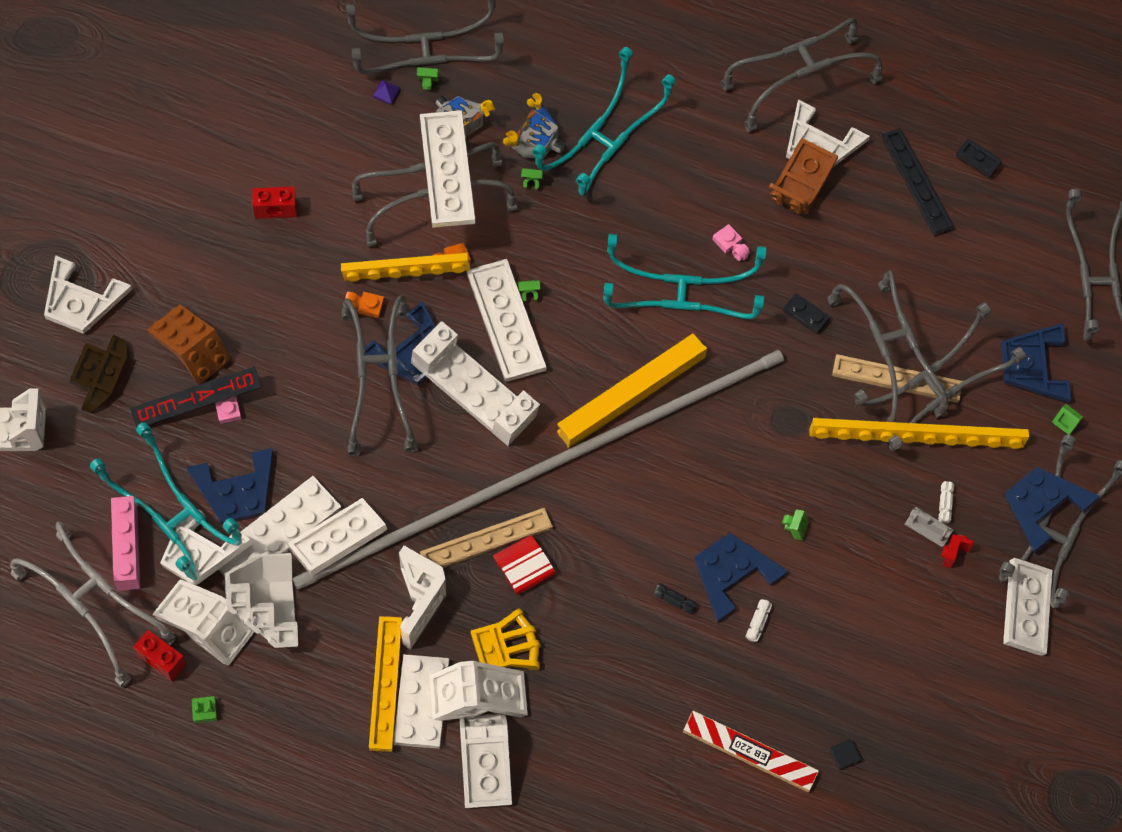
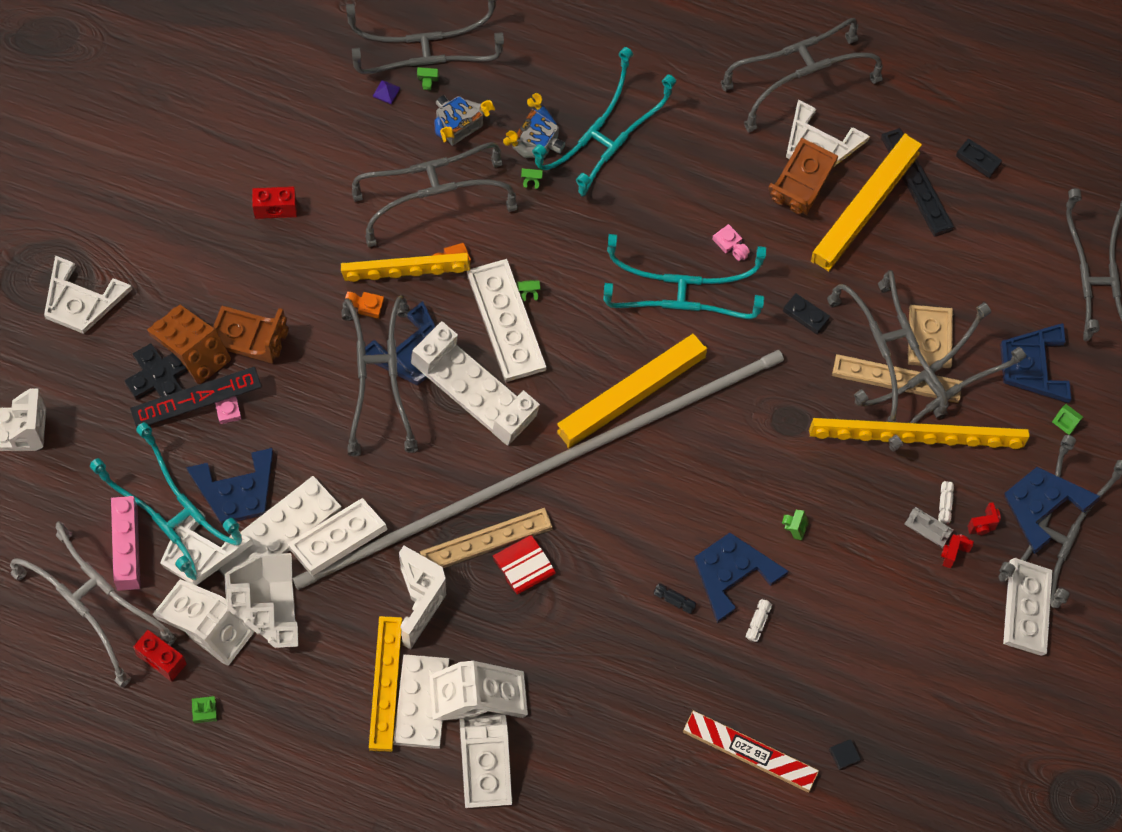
(99, 371): dark brown plate -> none
(156, 373): none -> black plate
(251, 334): none -> dark orange bracket
(447, 169): white plate -> none
(491, 645): yellow plate -> none
(866, 203): none -> yellow tile
(933, 333): none -> tan tile
(985, 524): none -> red bracket

